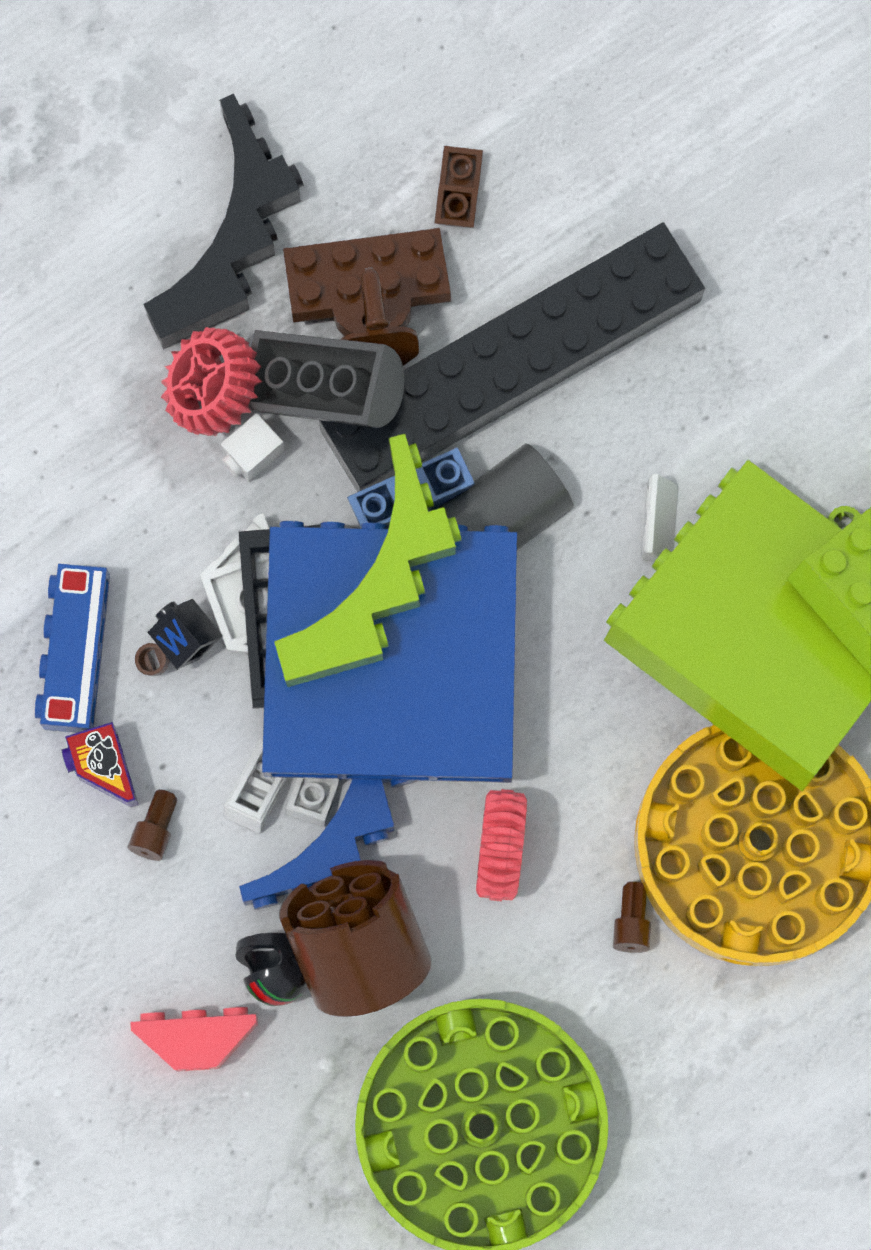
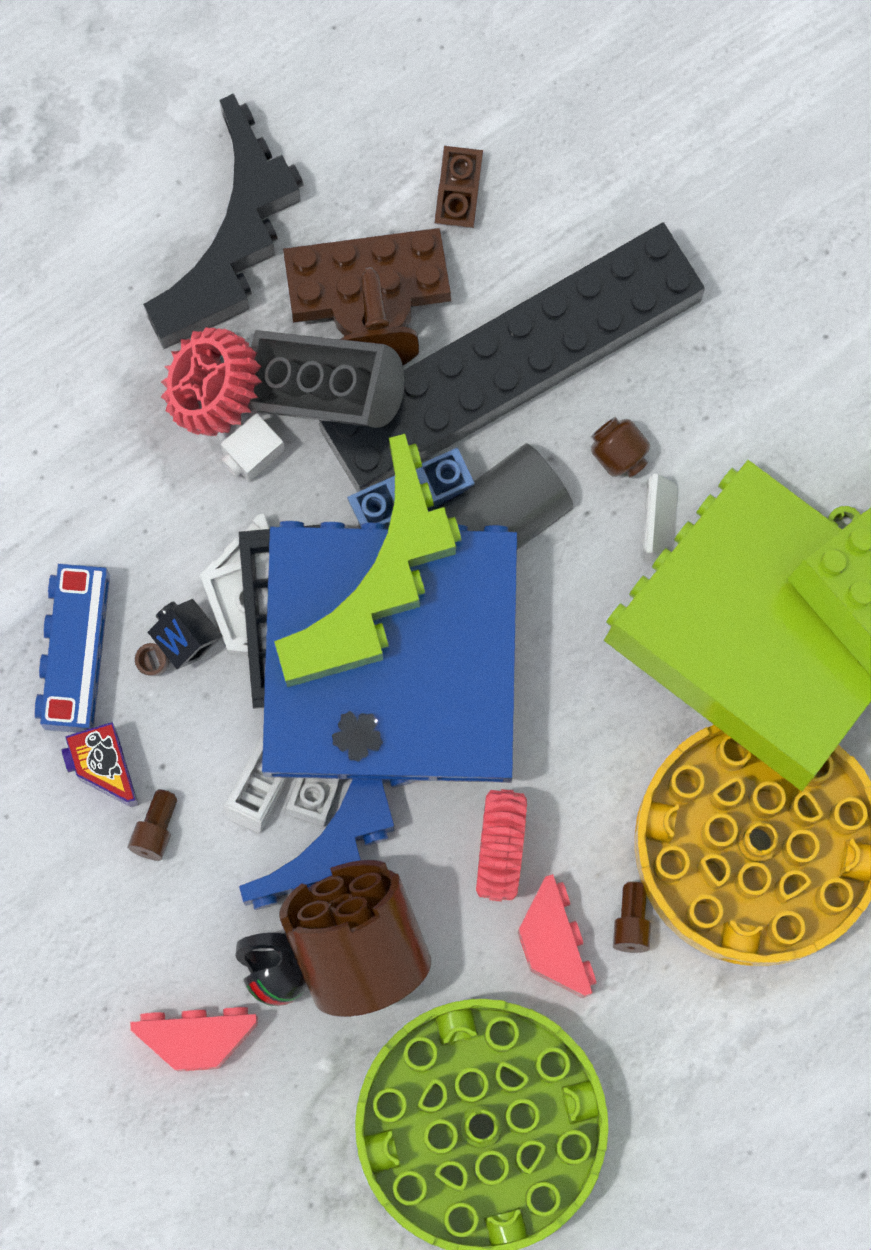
(357, 735): none -> clear smoke plant
(552, 941): none -> coral slope
(620, 447): none -> reddish brown head

